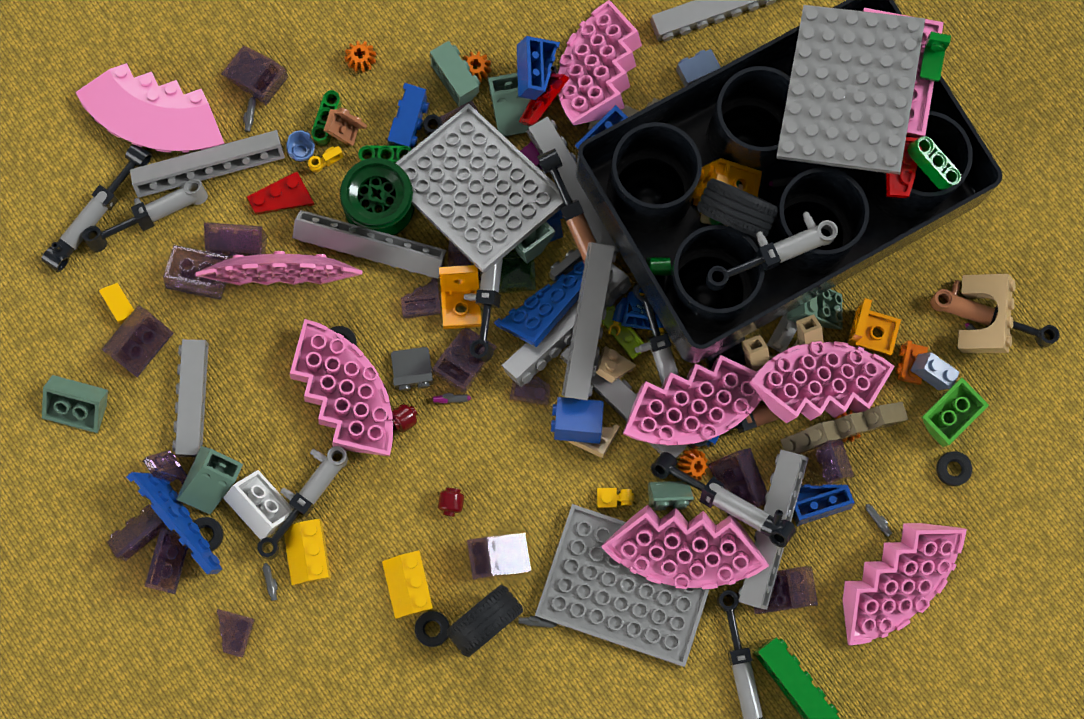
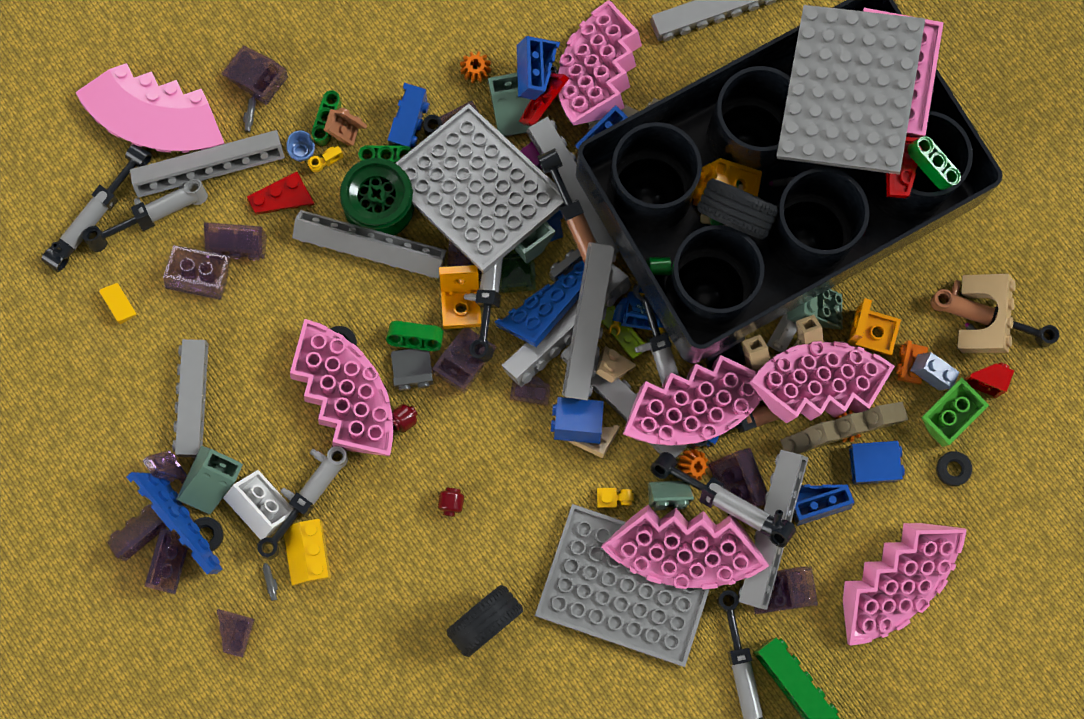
(74, 403): sand green slope -> none
(137, 340): slope -> none
(279, 268): bright pink brick -> none
(364, 50): orange gear -> none
(407, 584): yellow slope -> none
(415, 336): none -> green beam
(420, 628): black tyre -> none
(422, 301): wing -> none
(450, 398): dark grey piece -> none
(454, 73): sand green slope -> none
(498, 556): slope -> none
(536, 621): dark grey piece -> none
(697, 67): sand blue brick -> none
(772, 254): piece -> none
(834, 462): slope -> none
(876, 462): none -> blue brick
(879, 520): dark grey piece -> none
(934, 56): green bracket -> none
(991, 380): none -> red slope

